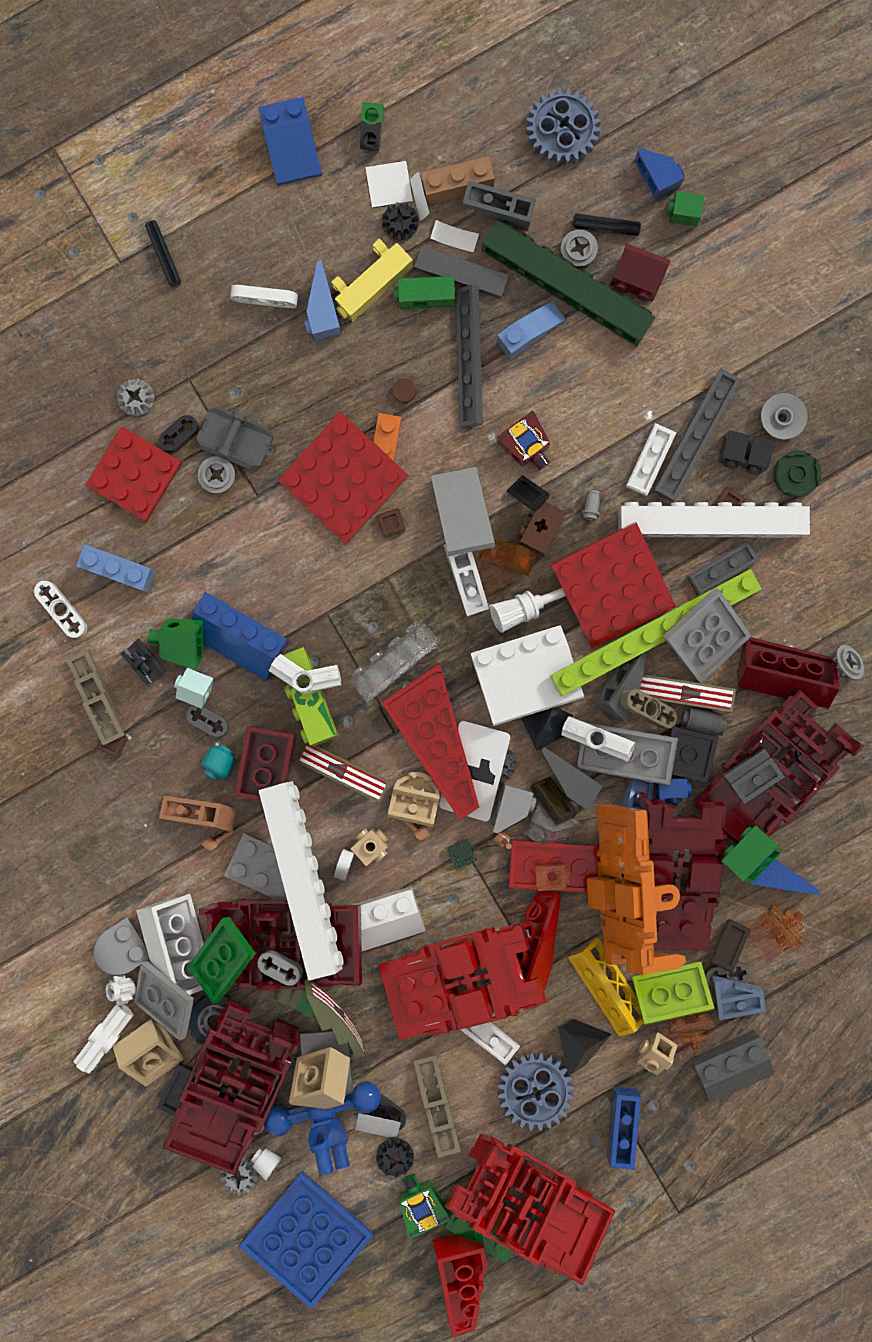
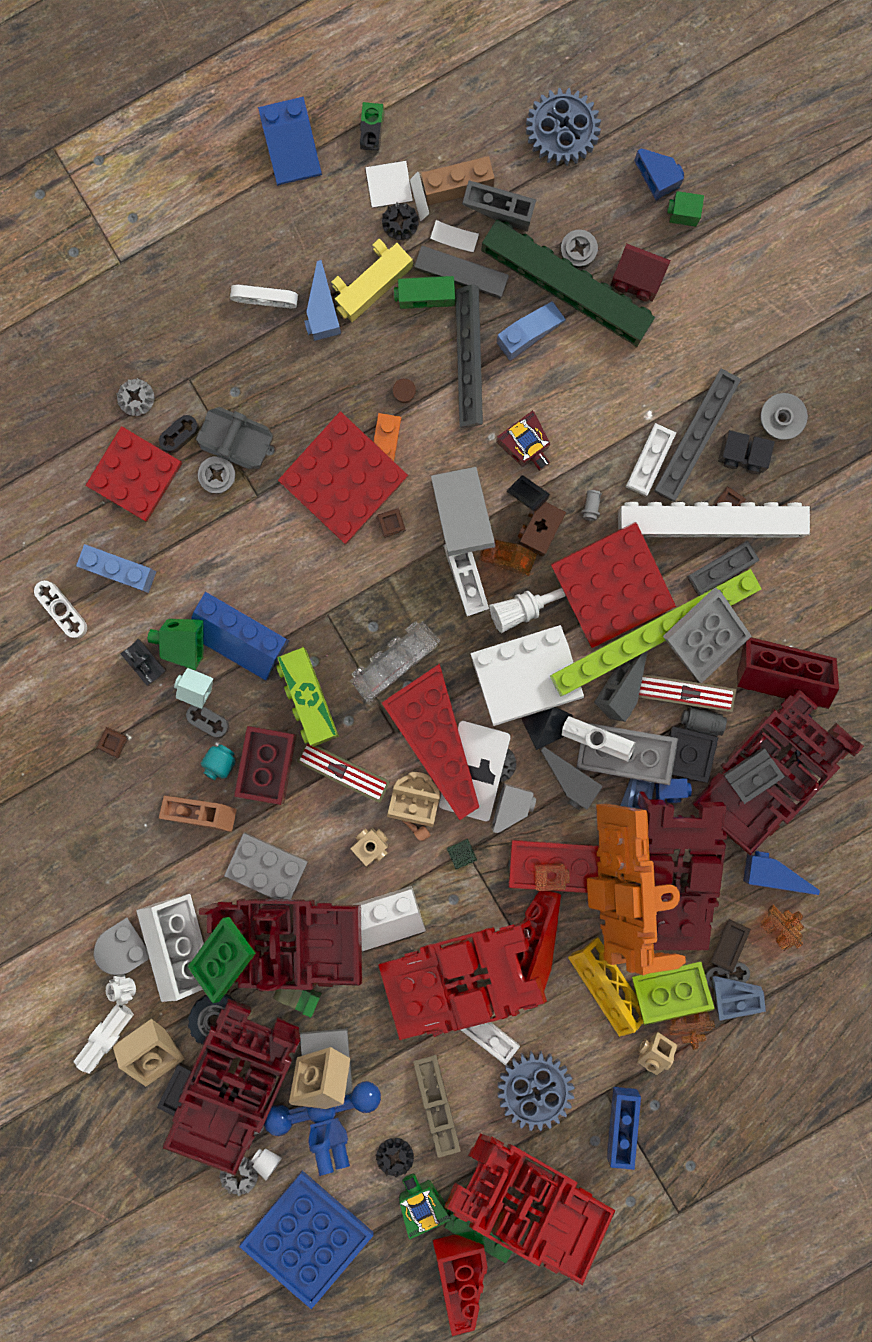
(95, 697): dark tan slope -> none
(163, 253): black axle -> none
(163, 1000): light grey tile -> none
(211, 844): nougat hand -> none
(277, 972): light grey beam -> none
(292, 673): white piece -> none
(301, 880): white brick -> none
(331, 1015): olive slope -> none
(343, 865): white beam -> none
(377, 1126): white sticker -> none
(391, 1108): black beam -> none
(502, 840): nougat hand -> none
(544, 830): clear slope -> none
(553, 800): dark brown tile -> none
(580, 1043): black slope -> none
(606, 224): black axle -> none
(640, 708): dark tan beam -> none
(732, 1066): dark grey slope -> none
(751, 854): green brick -> none
(797, 473): dark green tile -> none
(849, 662): light grey gear -> none

